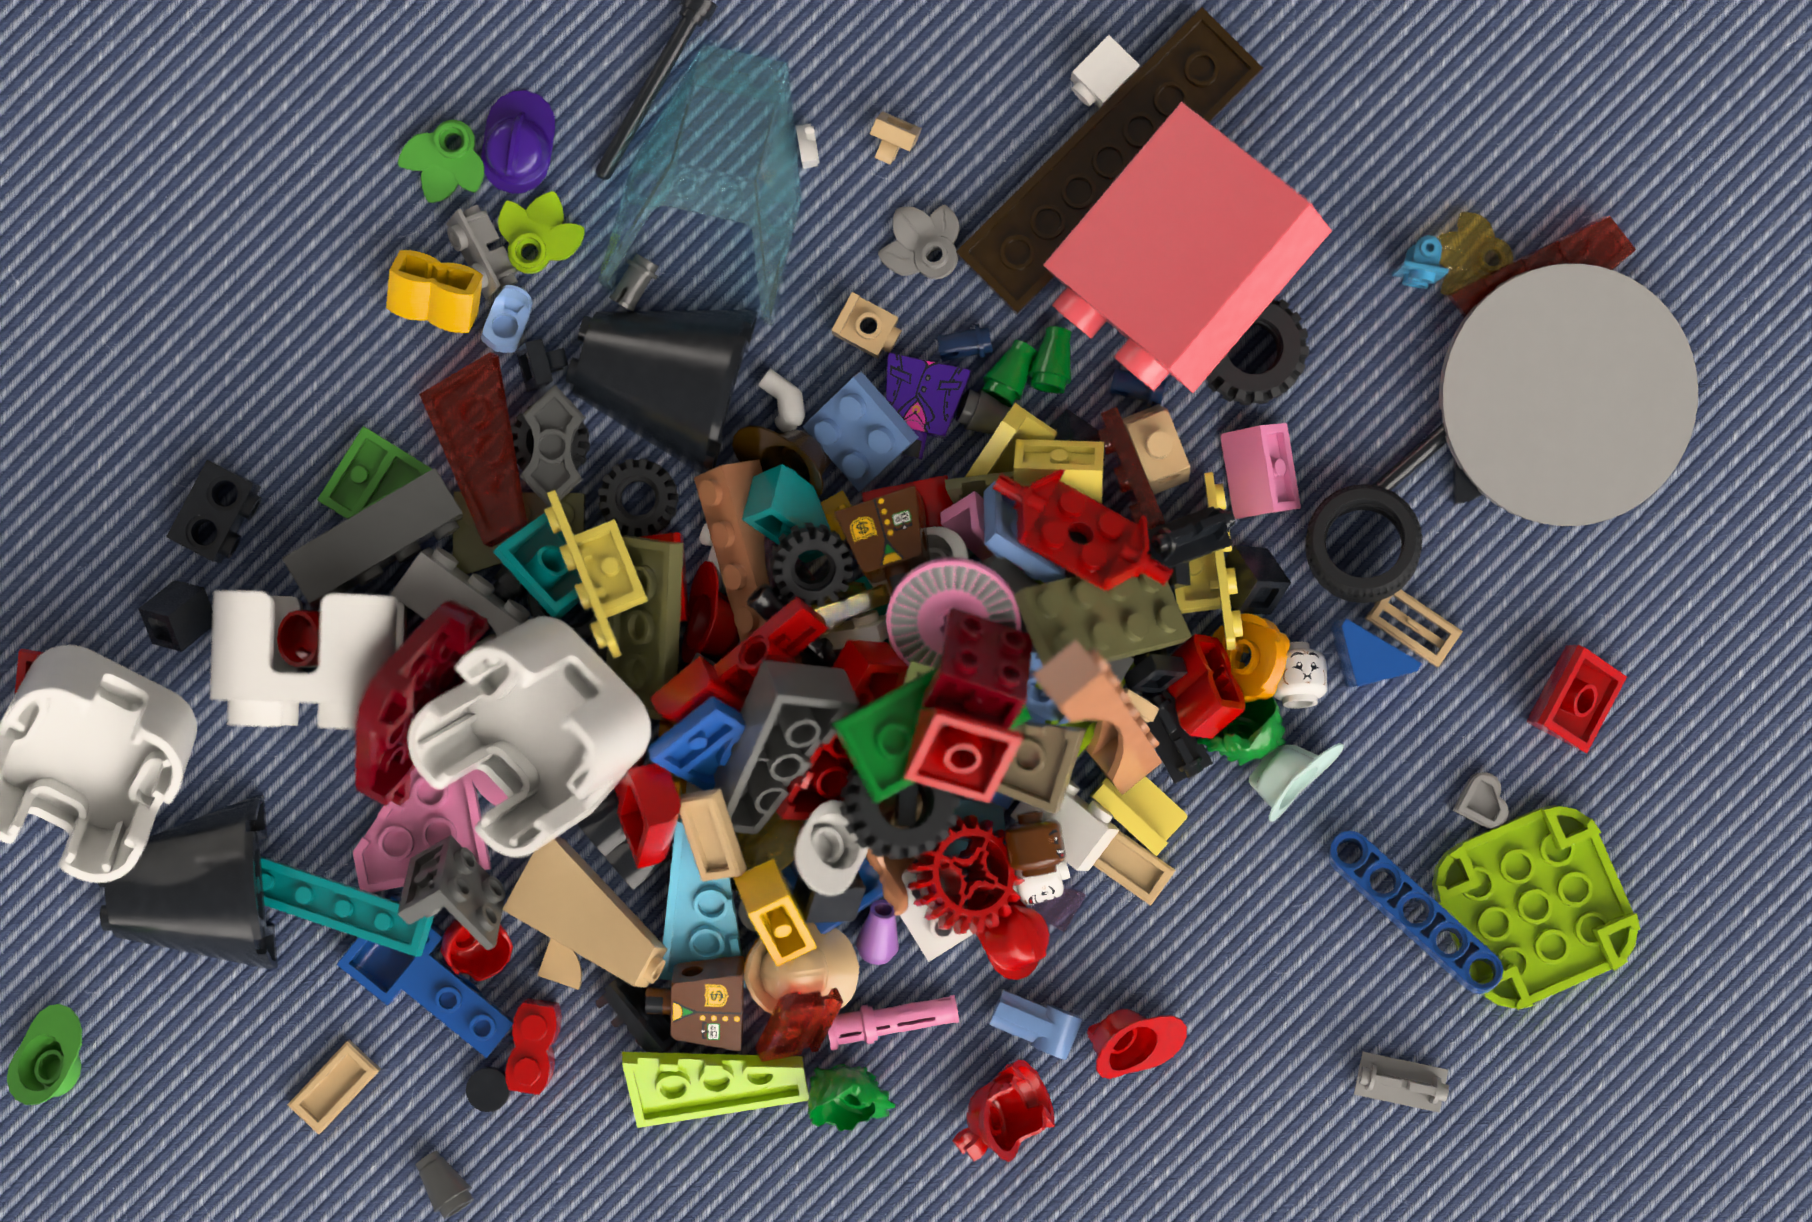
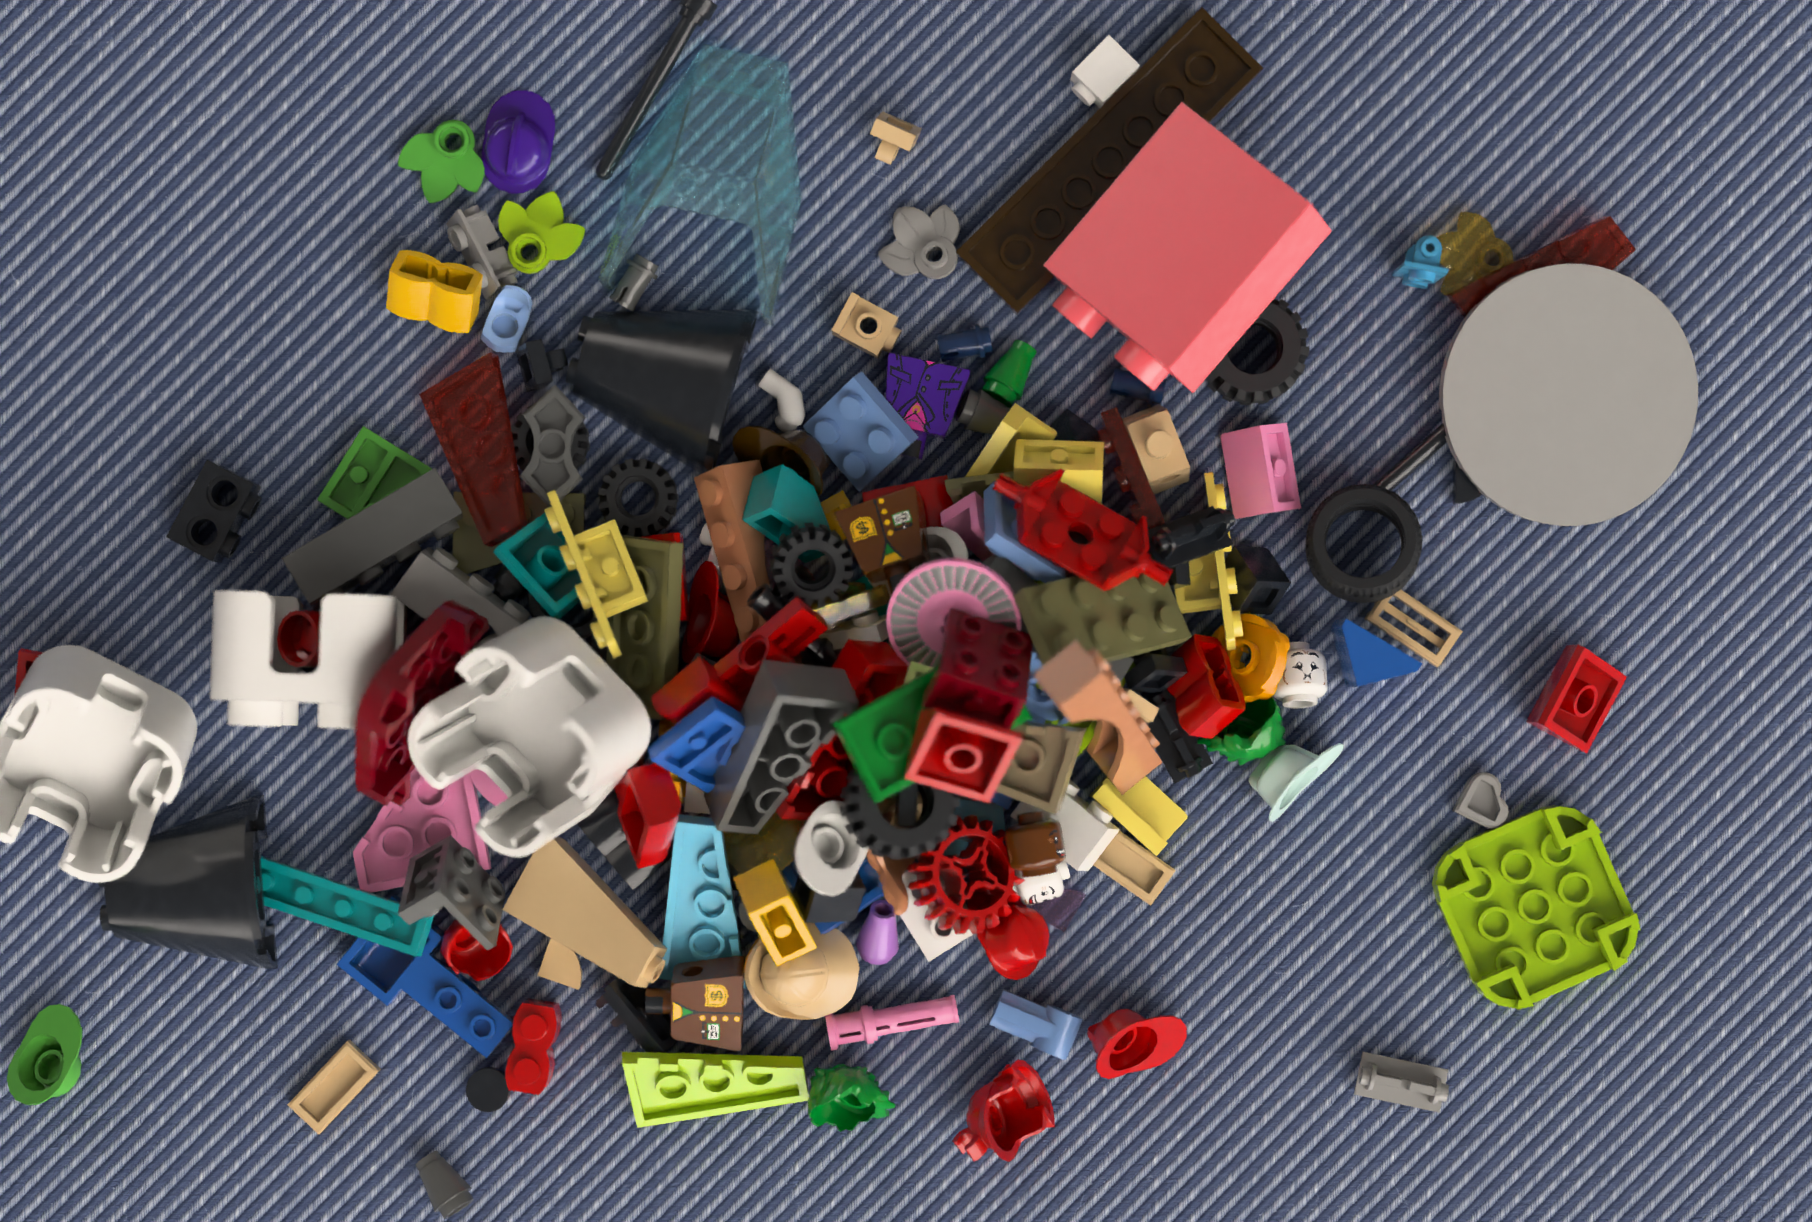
(177, 615): black panel -> none
(711, 835): tan tile -> none
(798, 1023): clear red plate -> none
(807, 146): white tile -> none
(1053, 362): green cone -> none
(1423, 933): blue beam -> none

